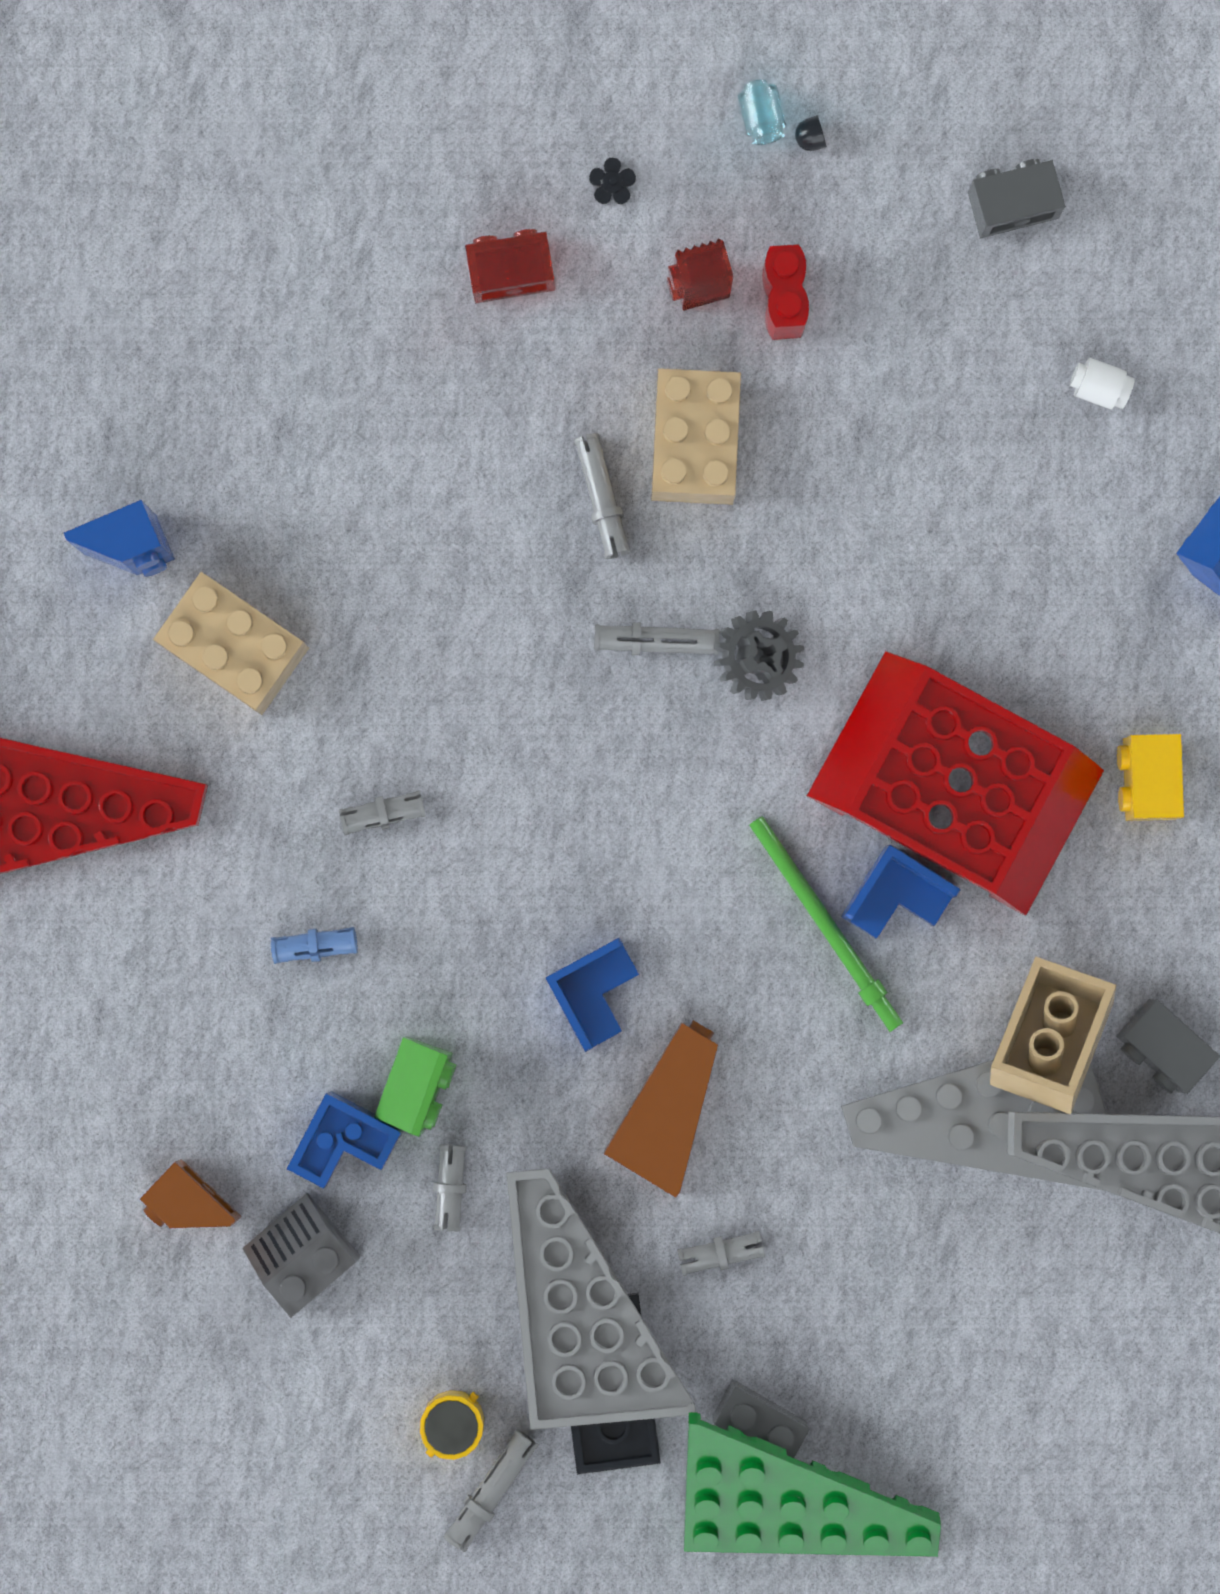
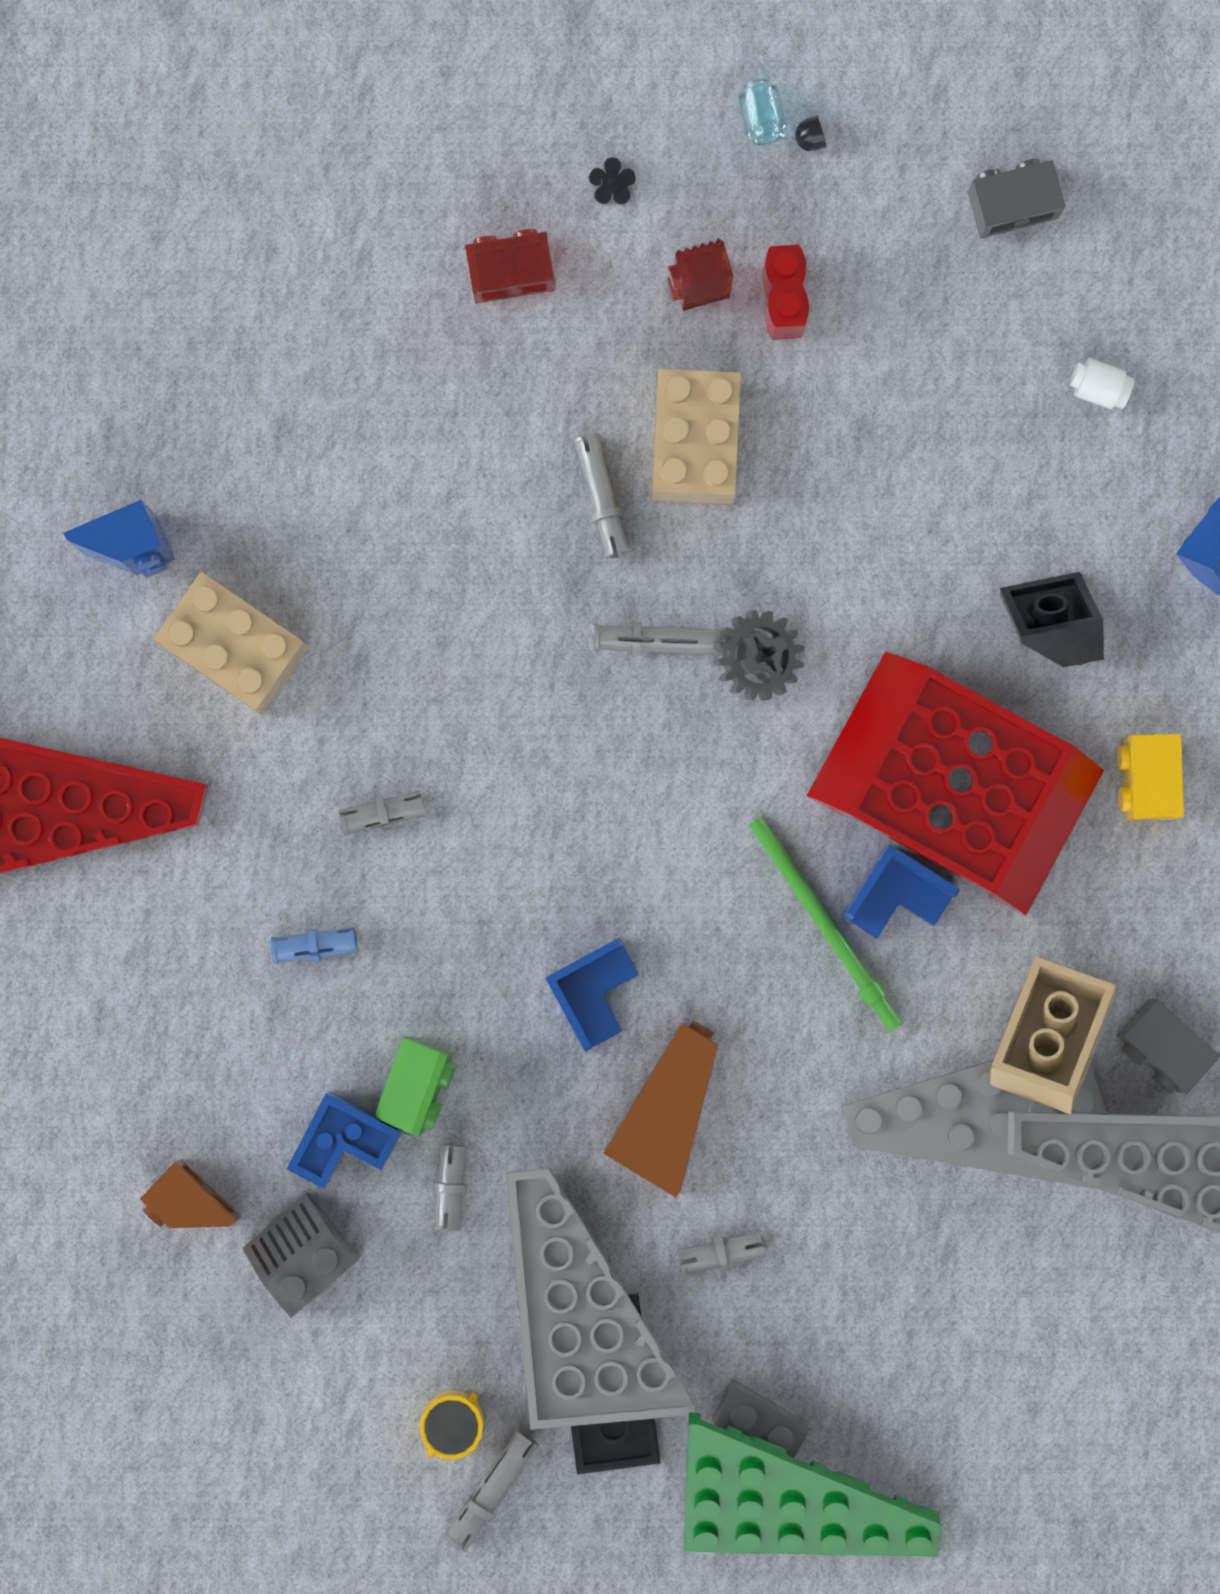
(1057, 619): none -> black slope

